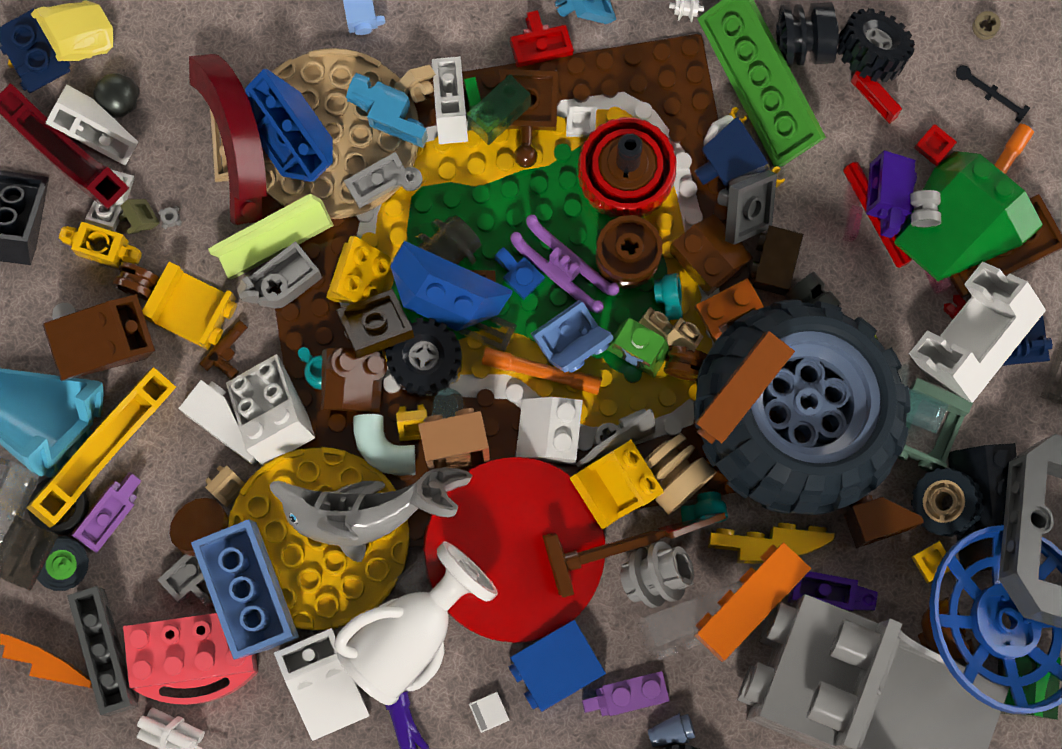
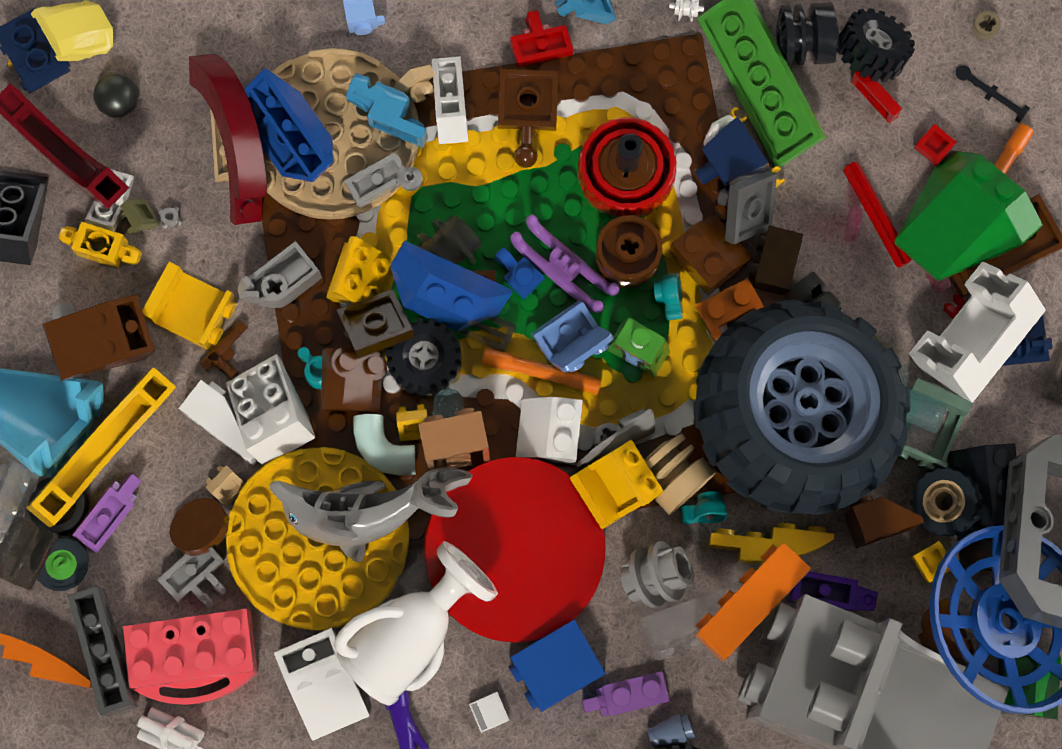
(92, 125): white slope -> none
(135, 280): reddish brown wheel -> none
(244, 589): medium blue slope -> none
(272, 235): yellowish green panel -> none
(472, 92): green tile -> none
(499, 109): clear green brick -> none
(563, 563): reddish brown piece -> none
(580, 121): white tile -> none
(680, 334): tan slope -> none
(684, 363): reddish brown wheel -> none
(743, 387): dark orange slope -> none
(889, 190): dark purple hinge -> none
(925, 208): light grey wheel -> none

